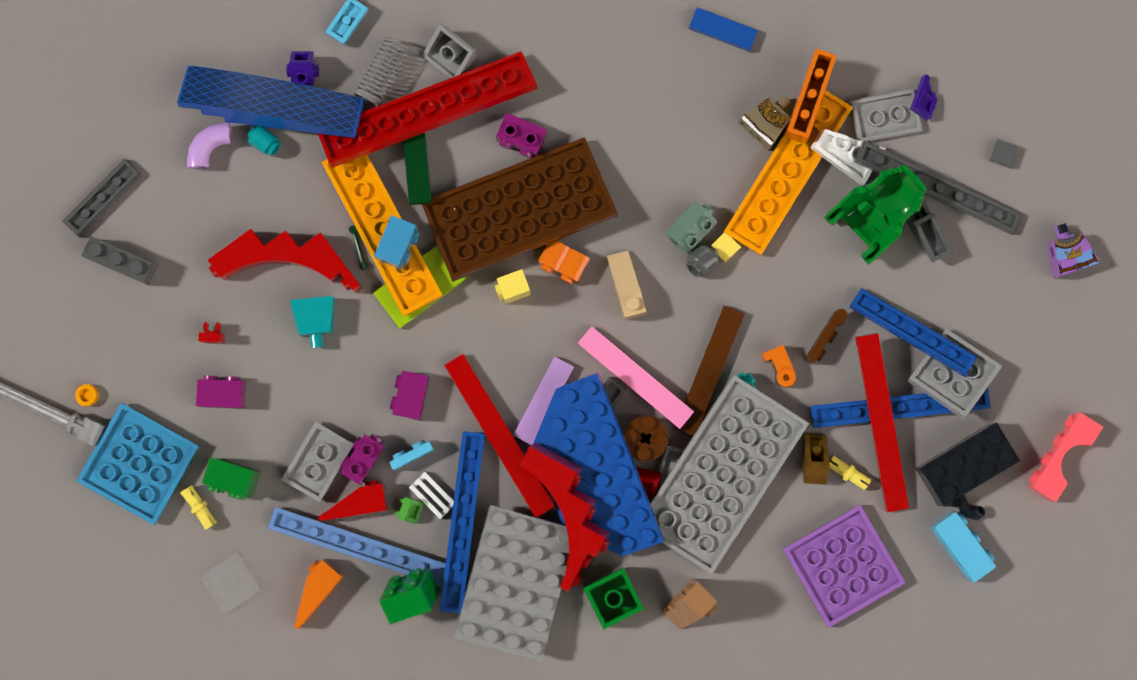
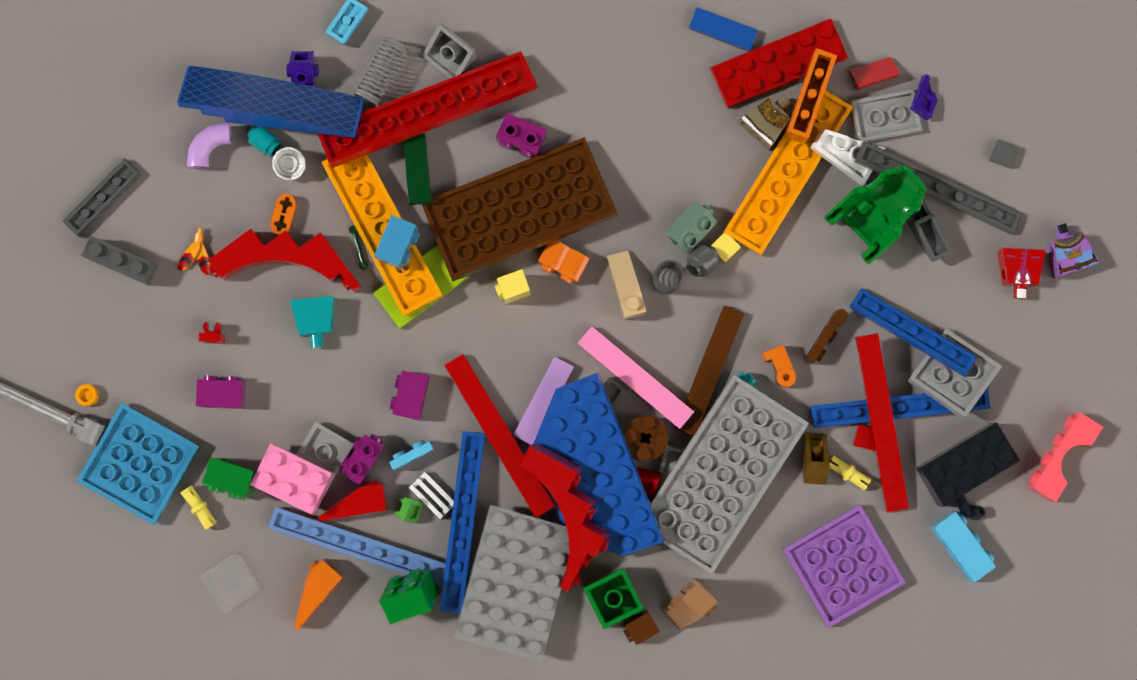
(198, 251): none -> piece
(278, 213): none -> orange beam
(289, 163): none -> white hair
(292, 479): none -> bright pink brick
(640, 628): none -> reddish brown brick
(674, 265): none -> dark grey piece
(775, 63): none -> red plate
(863, 438): none -> red tile
(874, 73): none -> red slope
(1020, 269): none -> red torso

